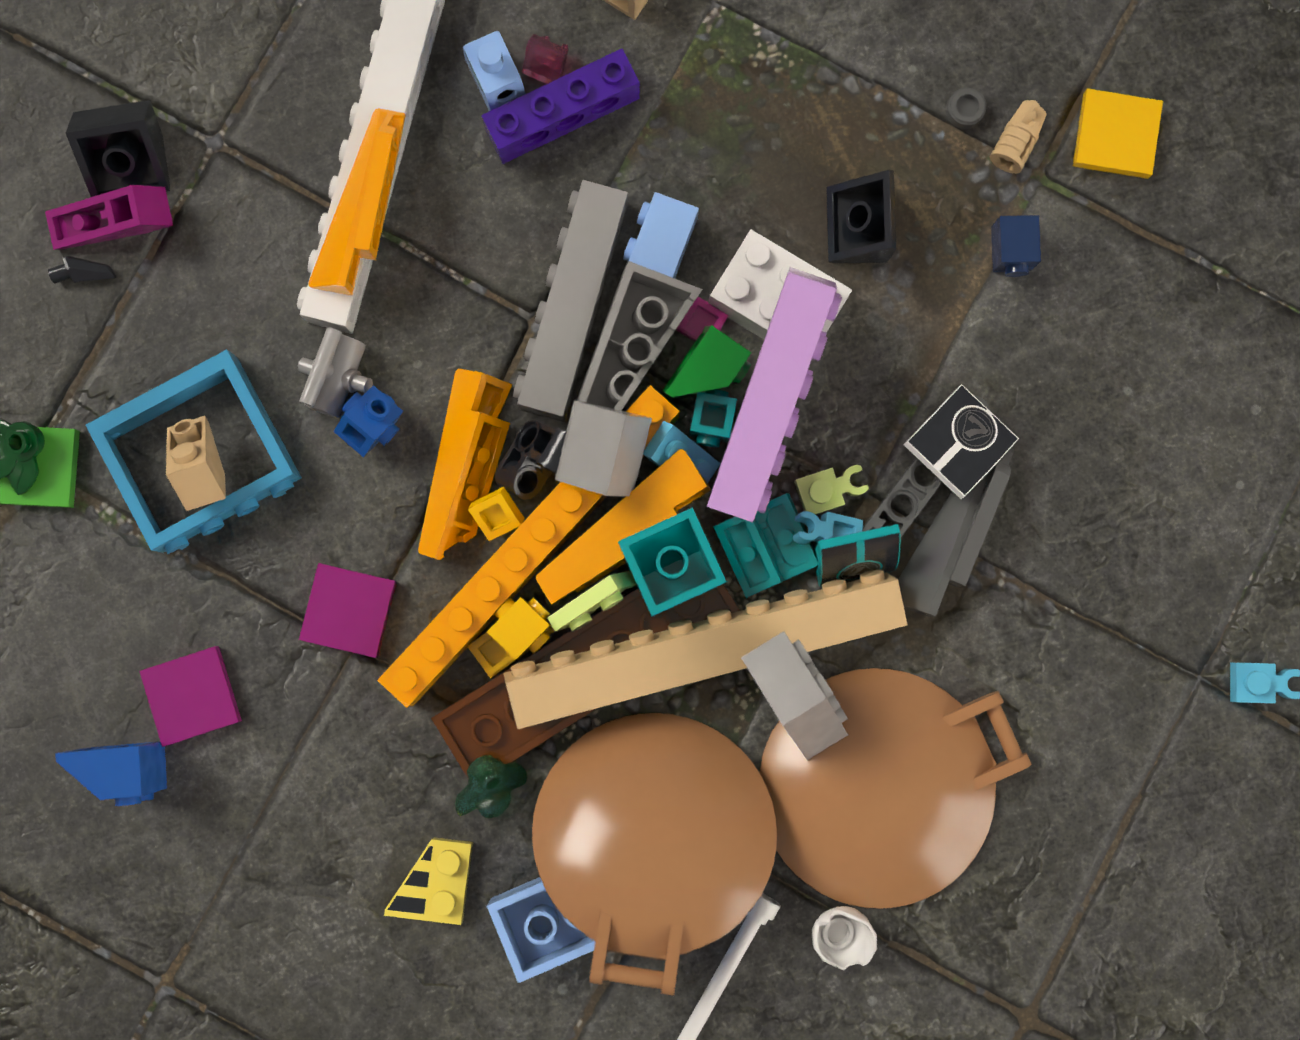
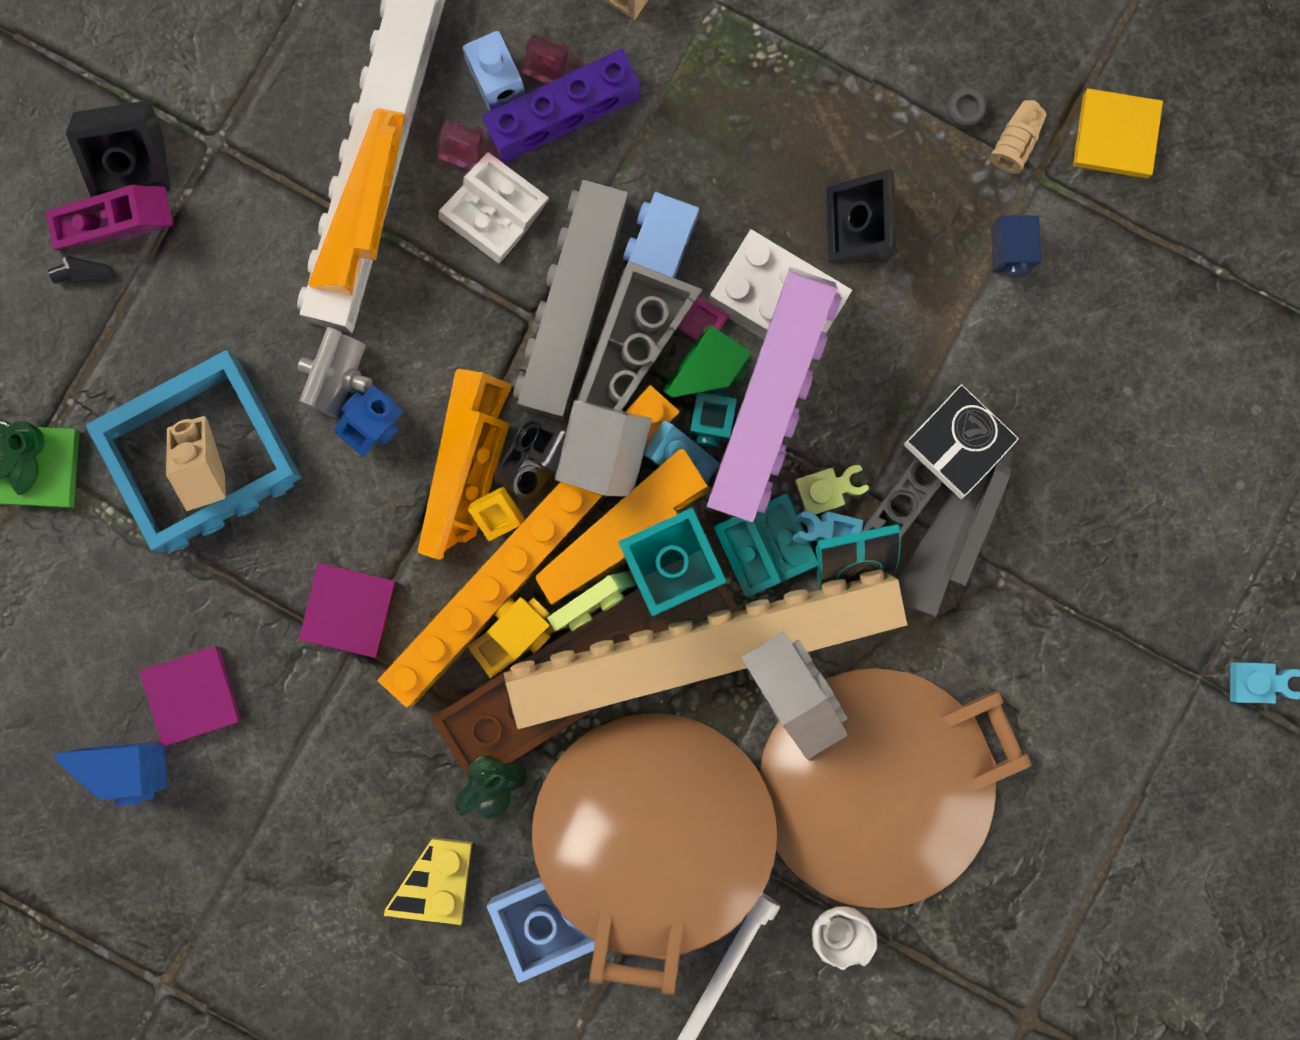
(460, 144): none -> clear pink tile
(493, 207): none -> white slope

